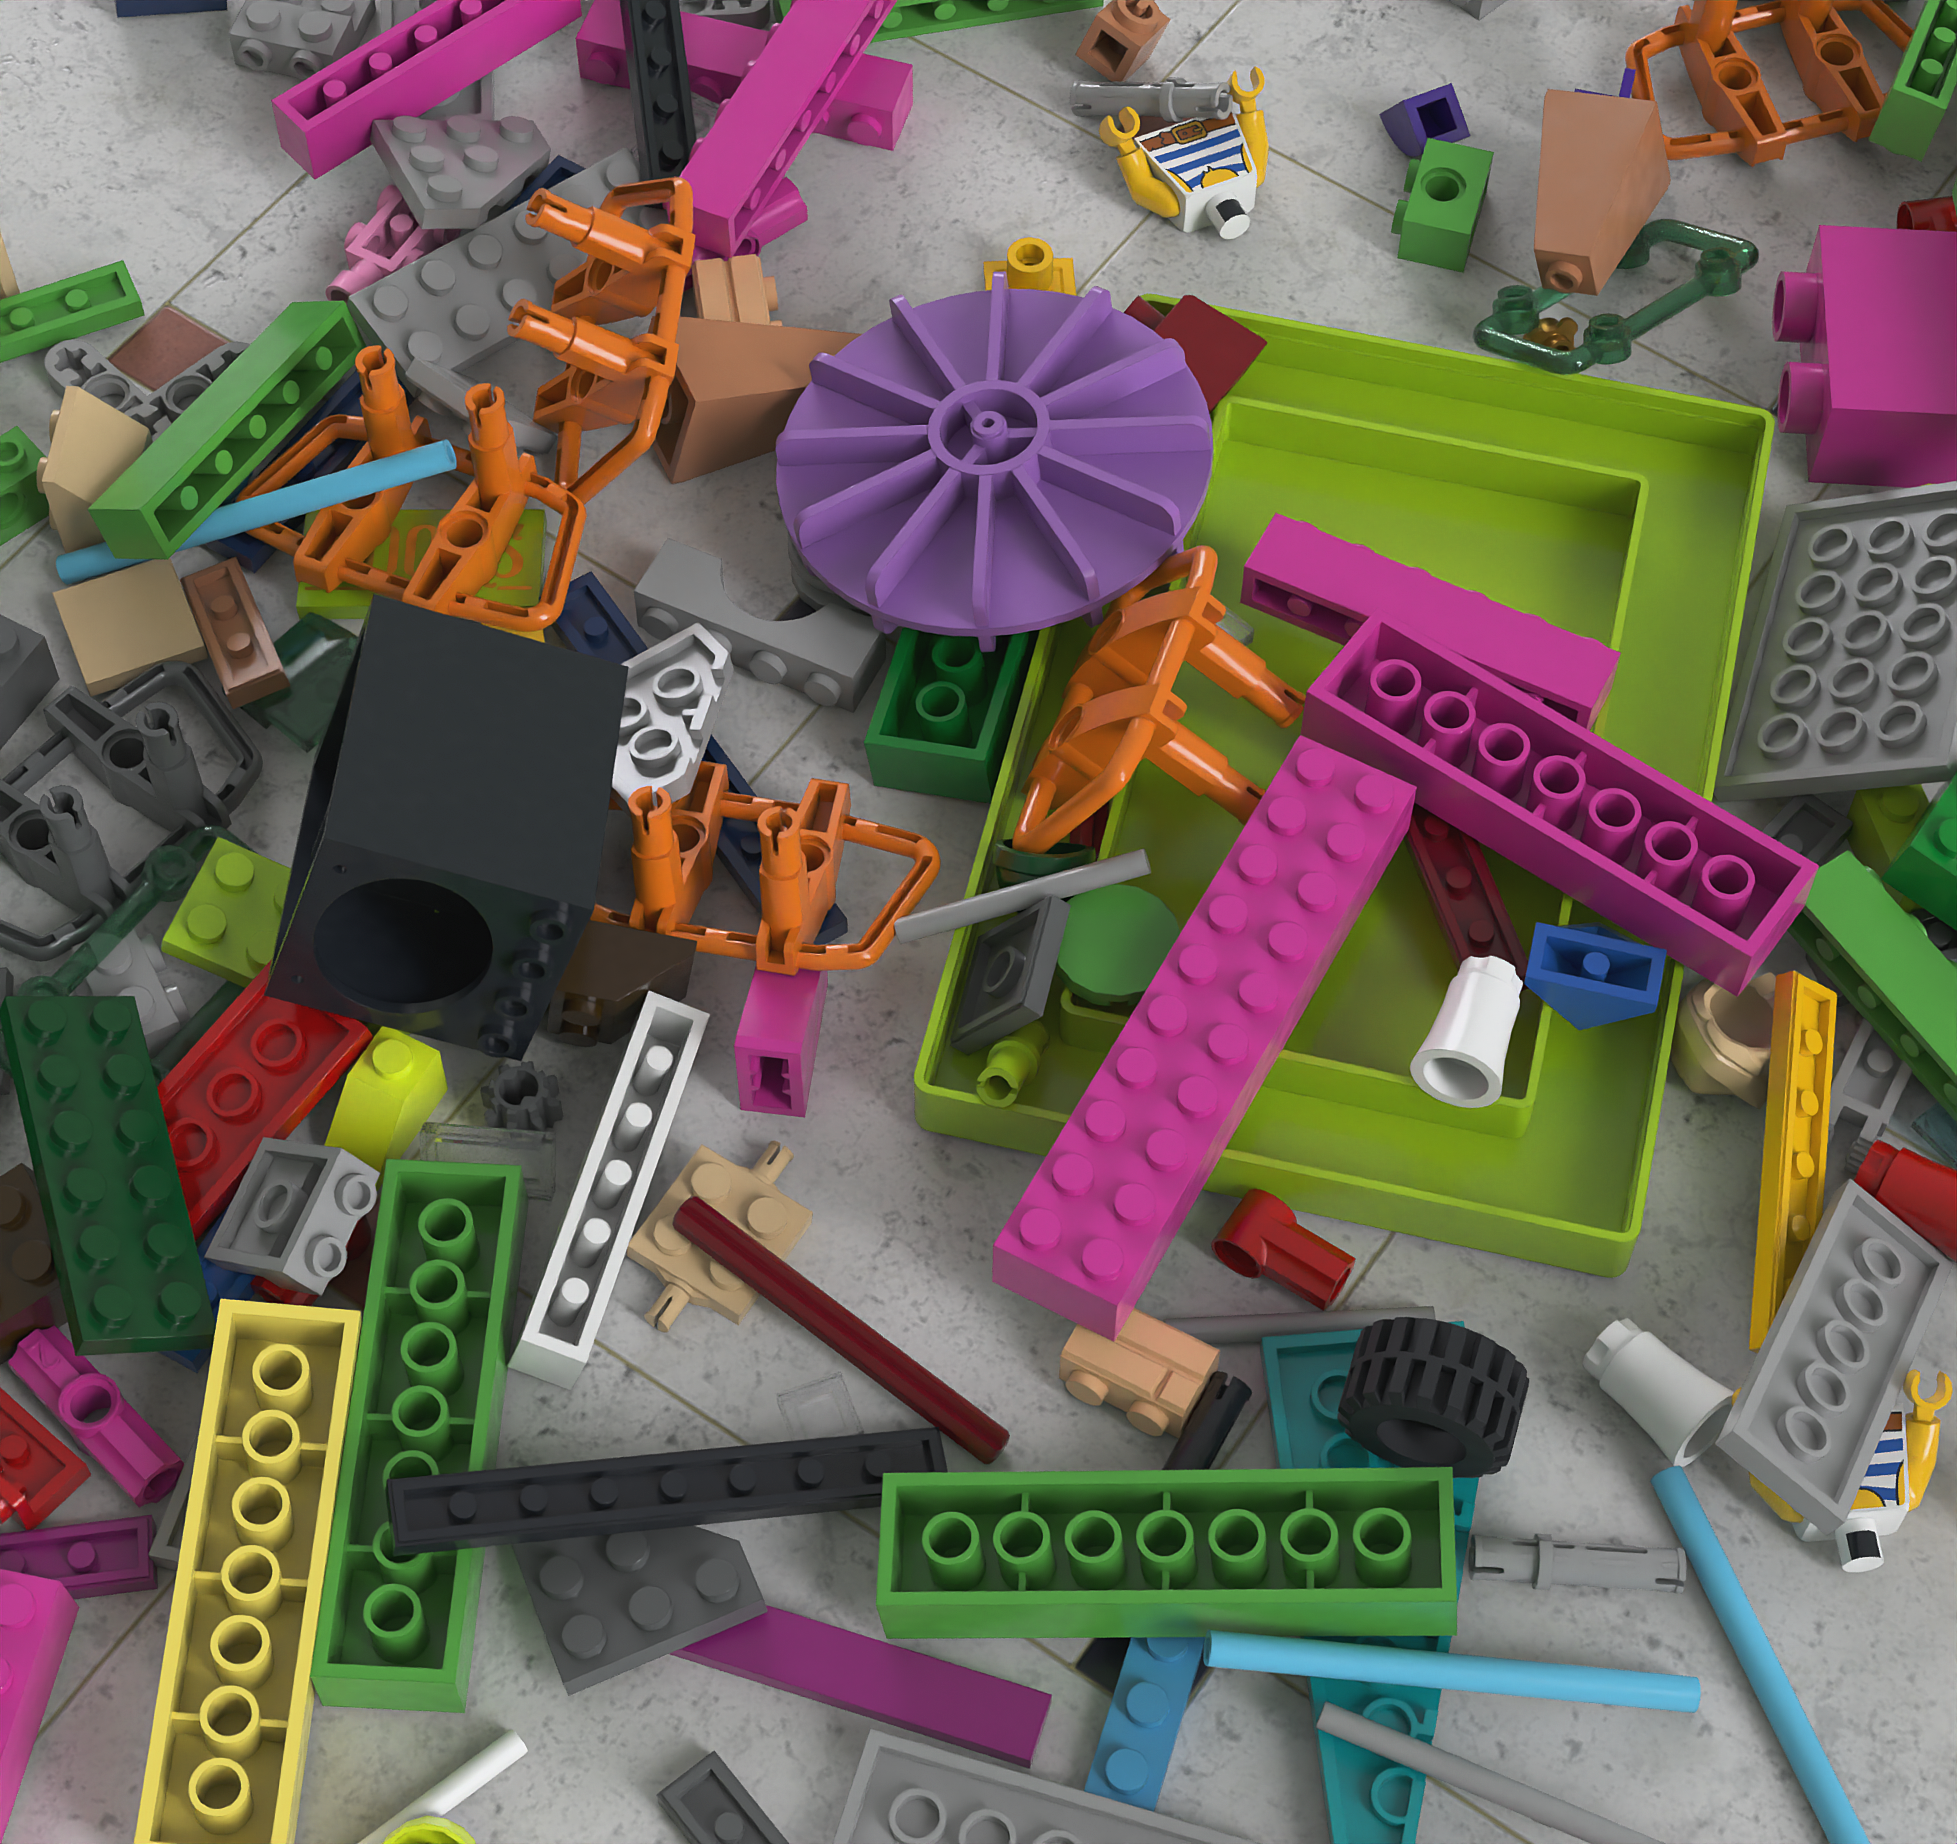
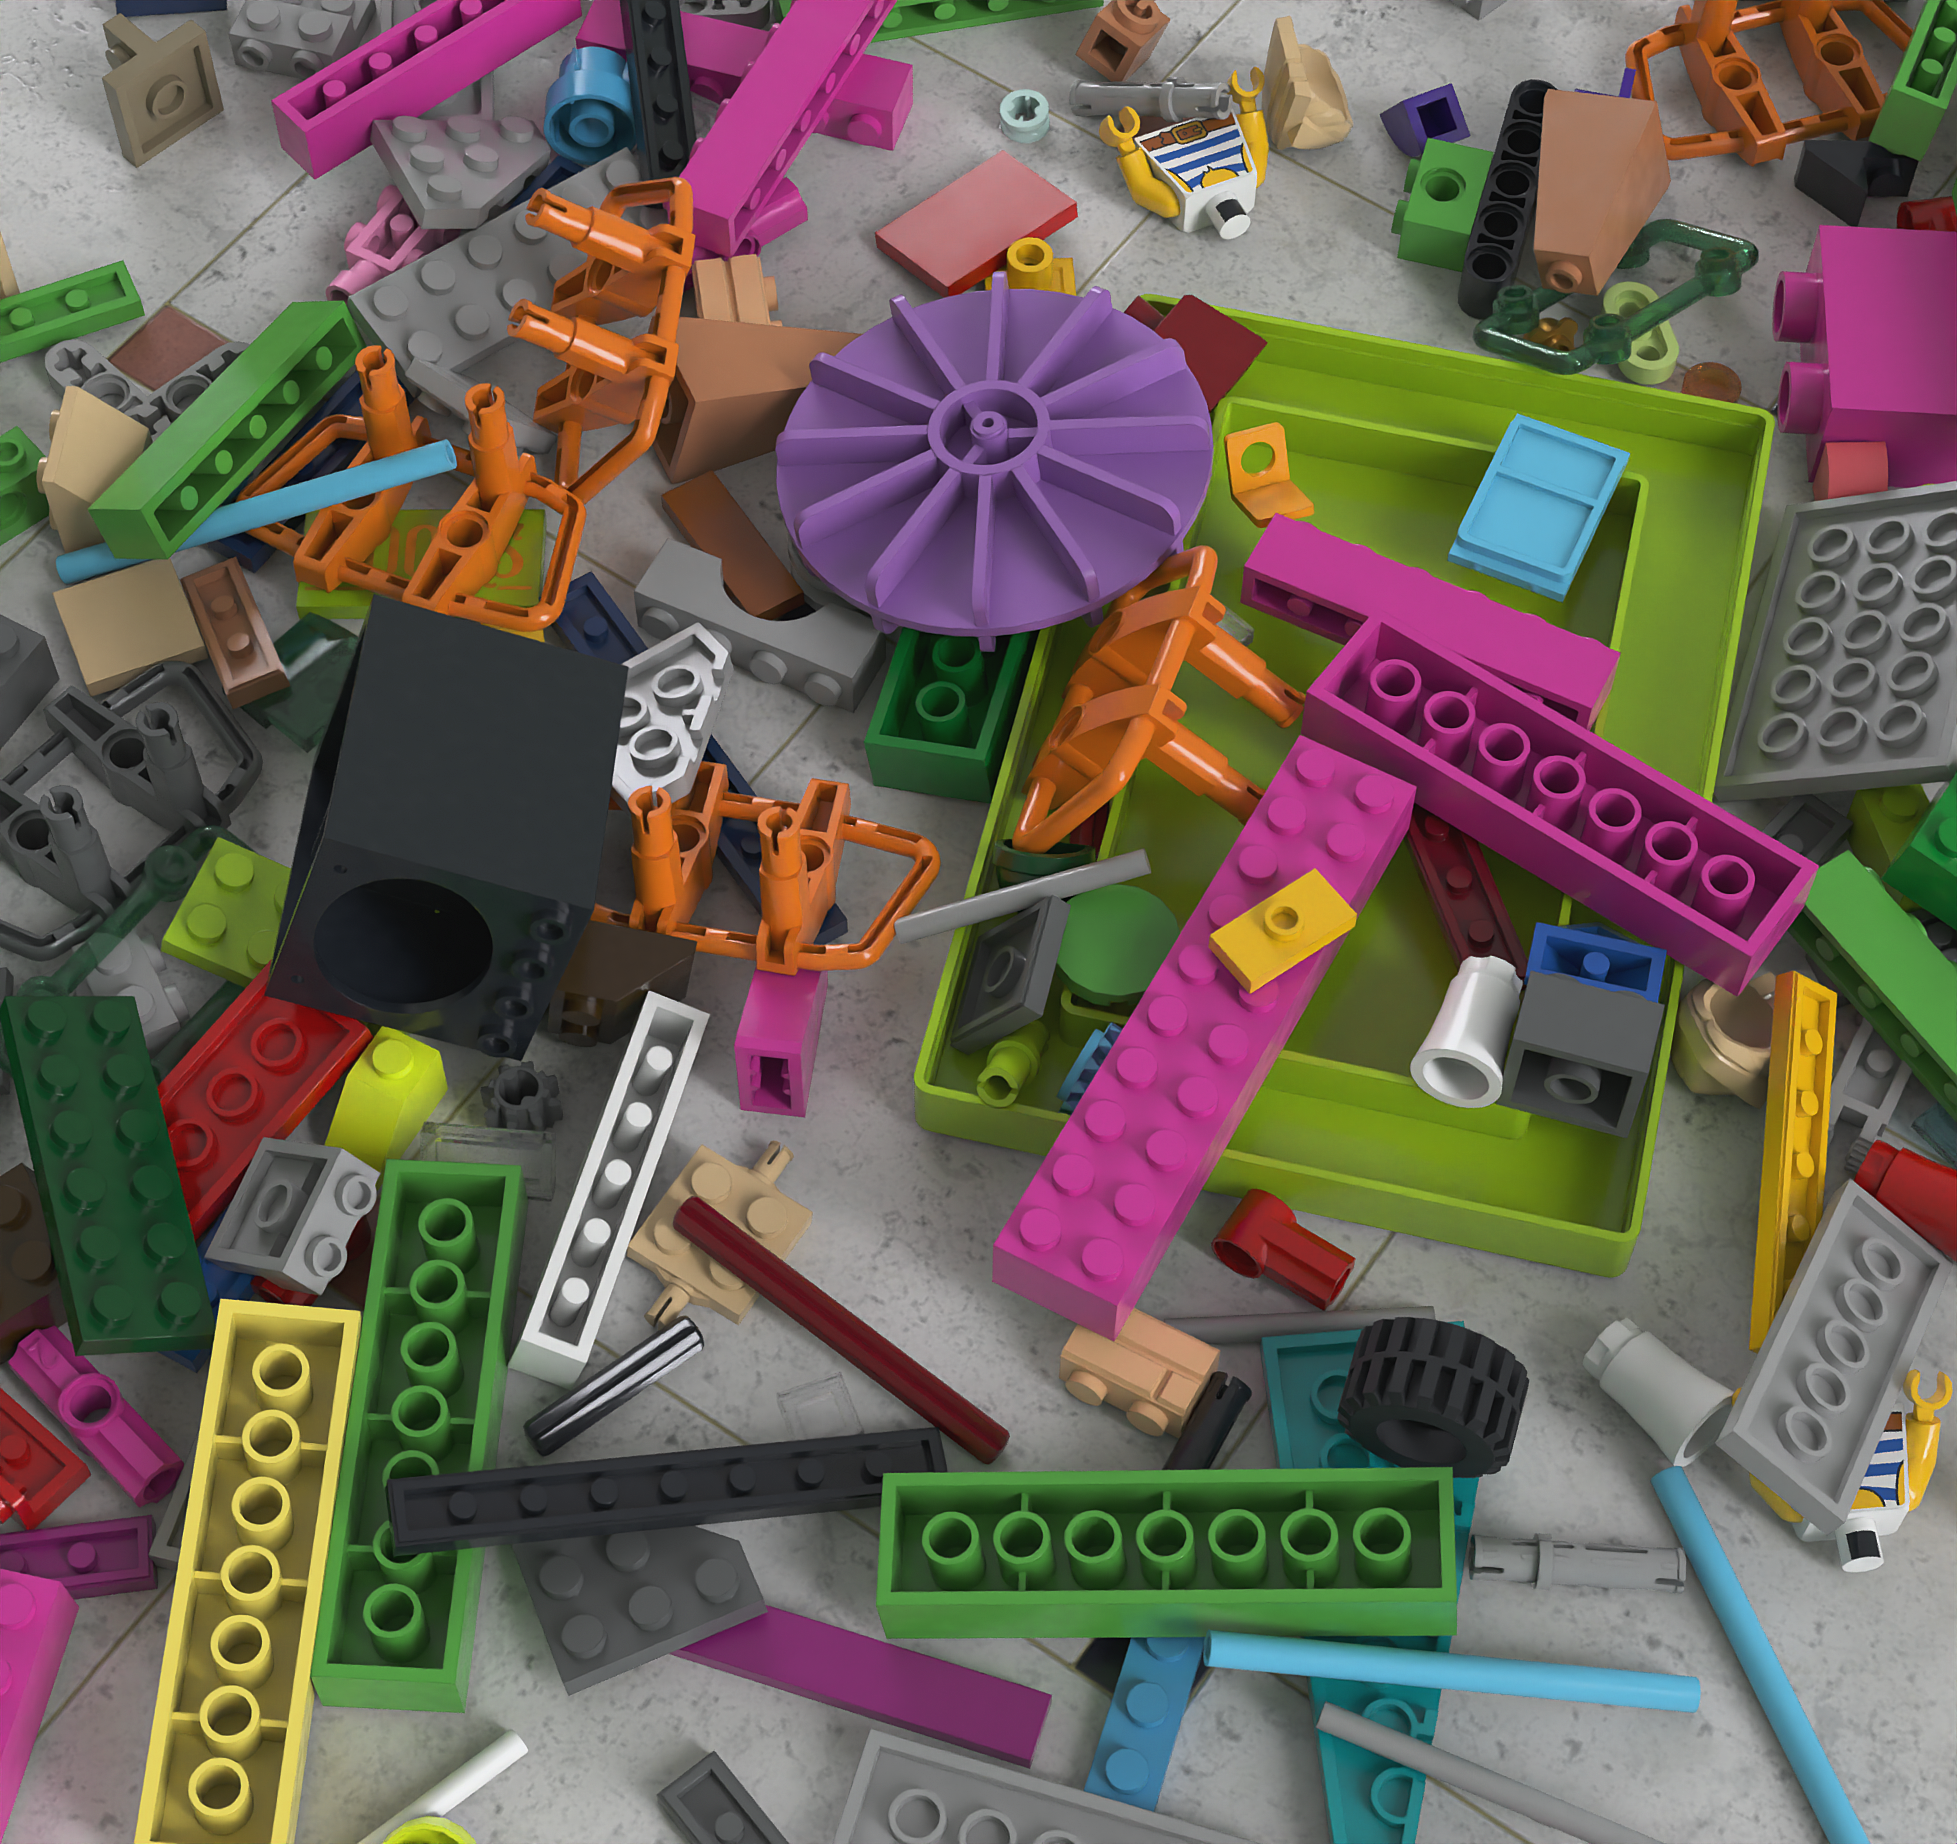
(158, 87): none -> dark tan bracket
(590, 107): none -> dark azure piece
(613, 1385): none -> black axle
(718, 526): none -> dark orange tile
(972, 223): none -> tile
(1029, 102): none -> light aqua bush
(1086, 1067): none -> medium azure gear
(1267, 491): none -> light orange bracket
(1282, 930): none -> yellow plate
(1302, 94): none -> tan hair
(1506, 203): none -> black beam
(1538, 507): none -> medium azure piece
(1580, 1053): none -> dark grey brick
(1653, 353): none -> yellowish green plate
(1712, 382): none -> clear orange tile
(1846, 172): none -> black slope
(1851, 470): none -> coral brick

